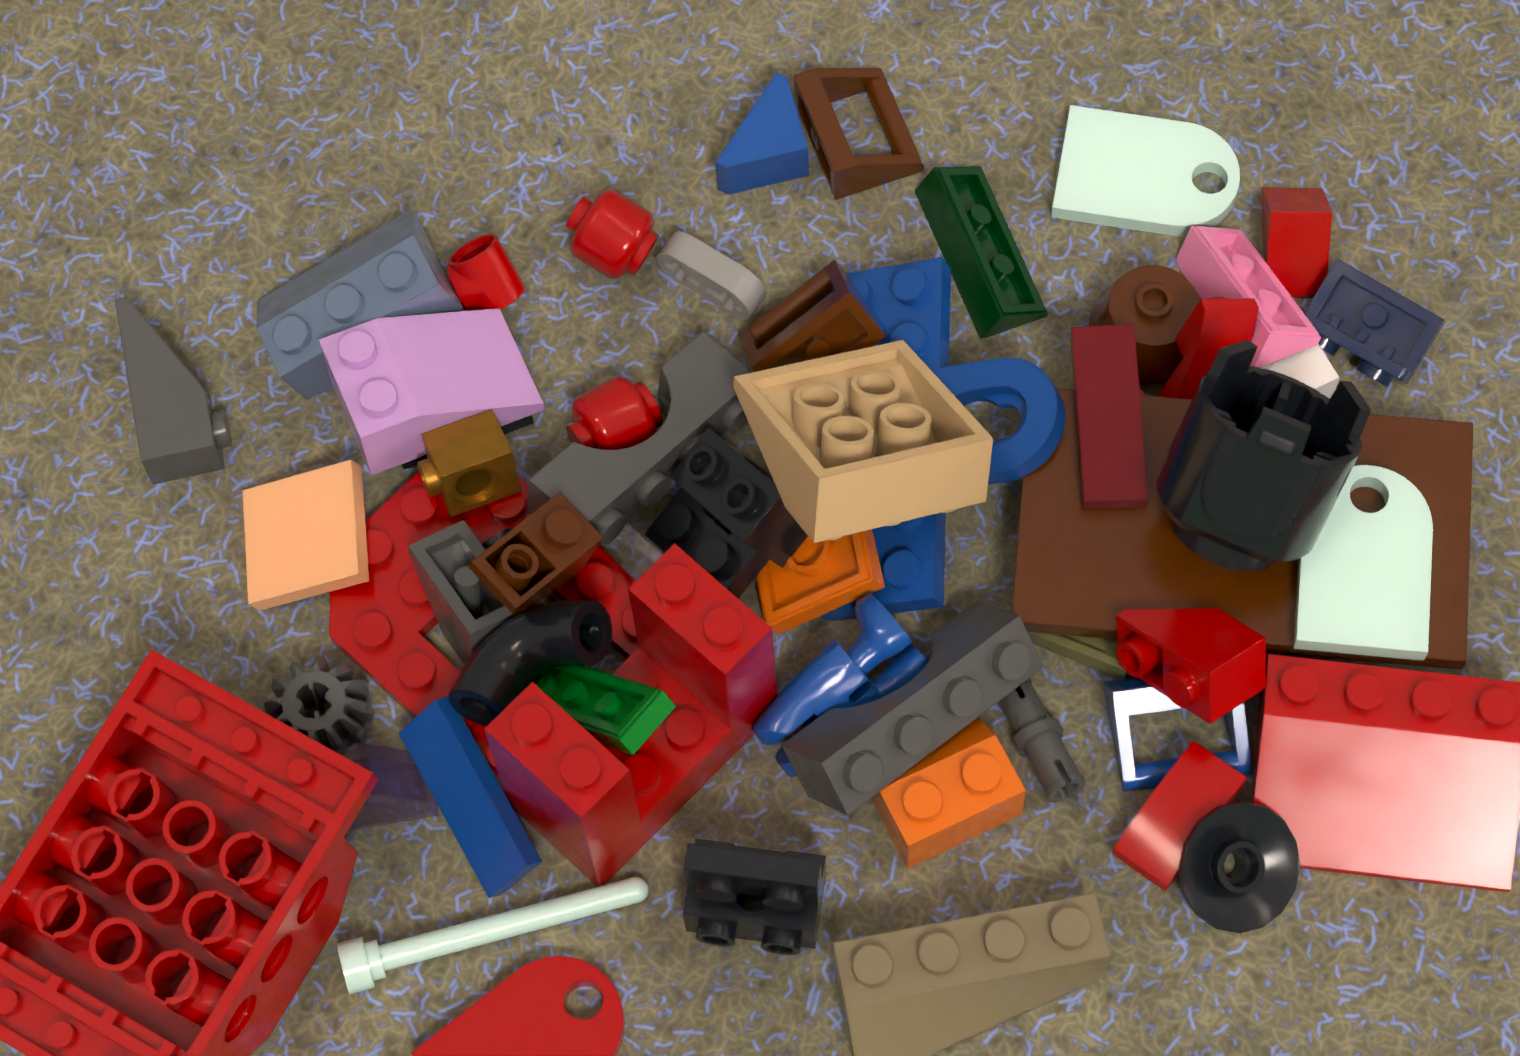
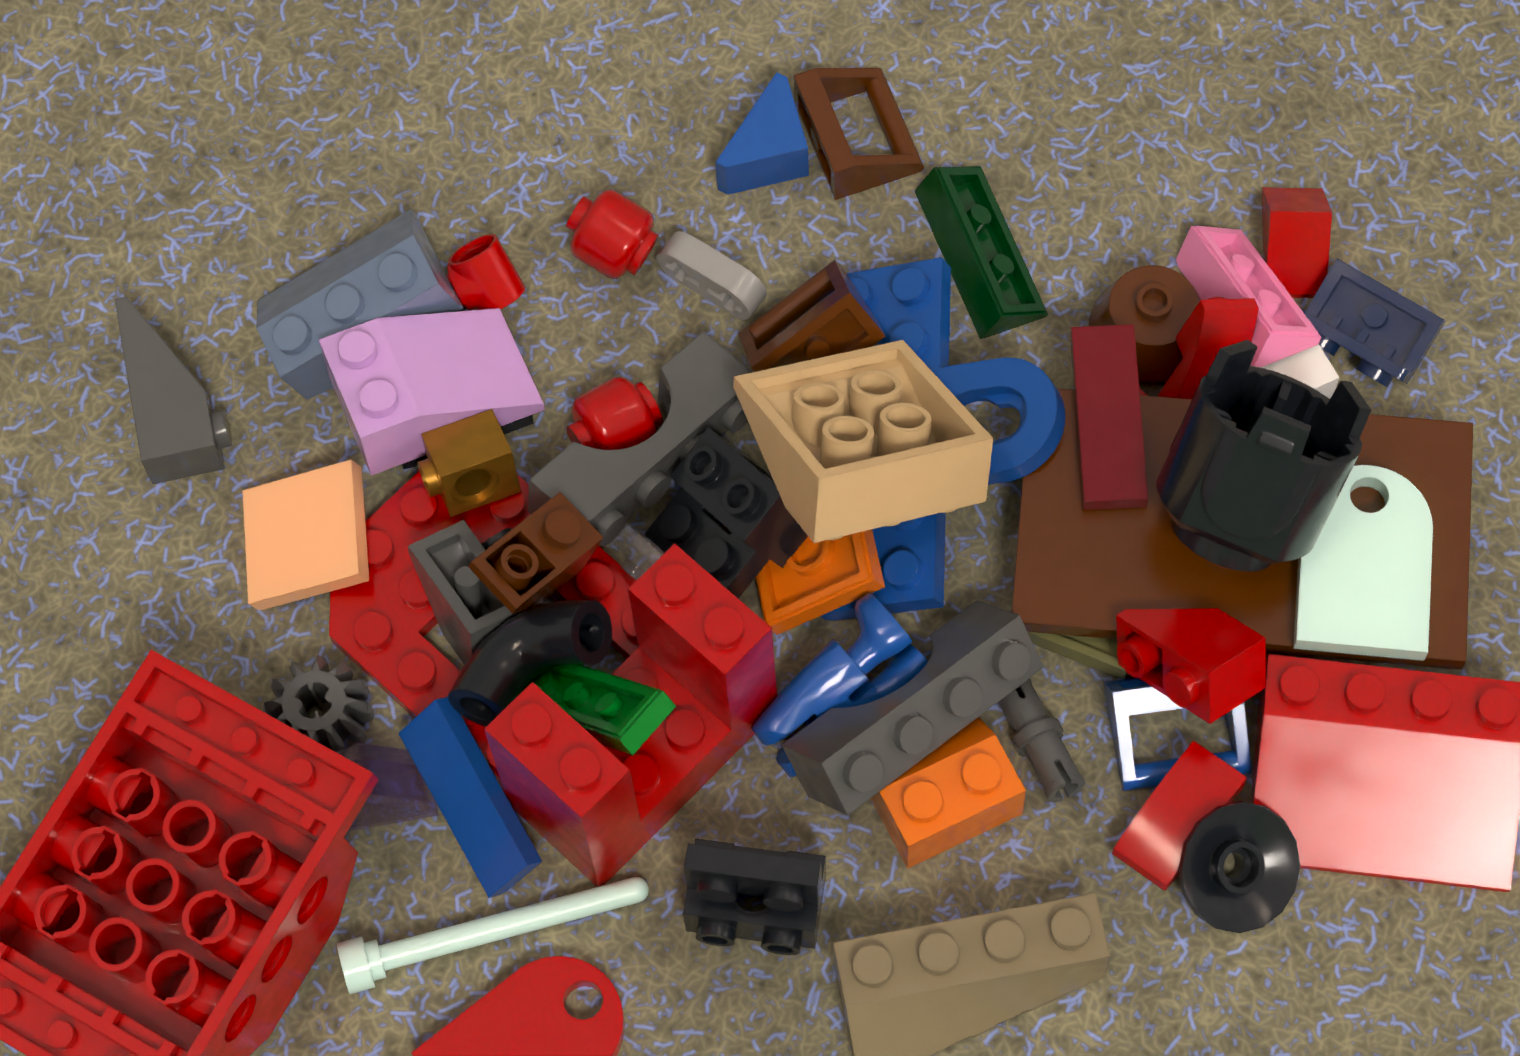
(1141, 172): light aqua tile -> none

